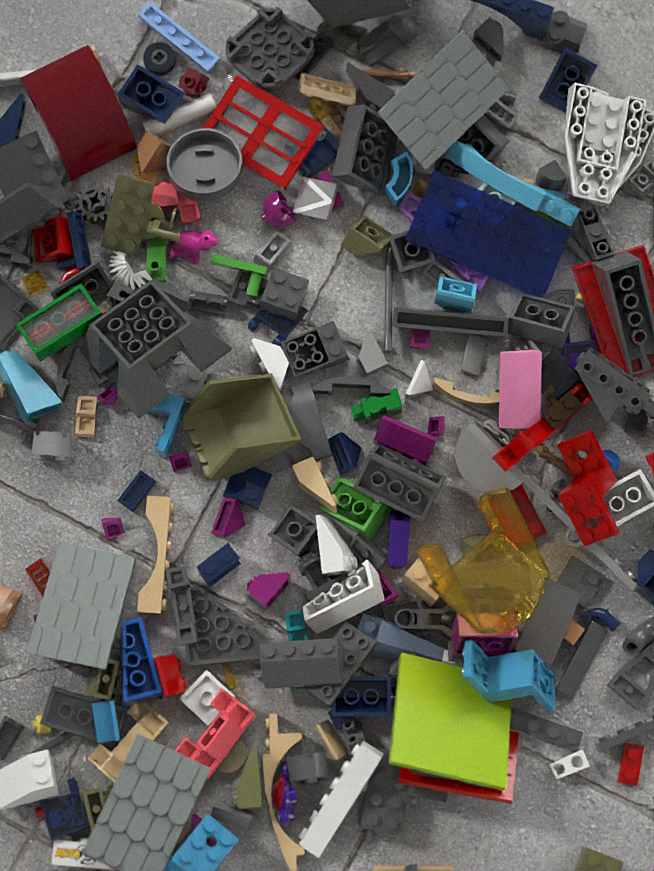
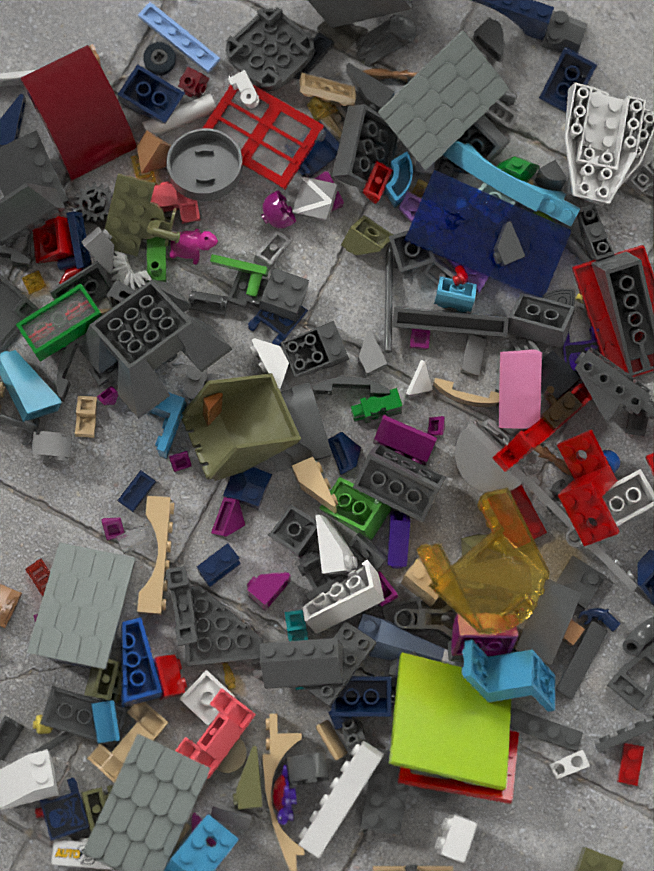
(101, 247): none -> light grey slope
(212, 407): none -> dark orange slope
(248, 93): none -> white leg
(376, 182): none -> red slope
(455, 838): none -> white brick
(461, 277): none -> red arm
(507, 246): none -> dark grey slope
(519, 168): none -> green slope

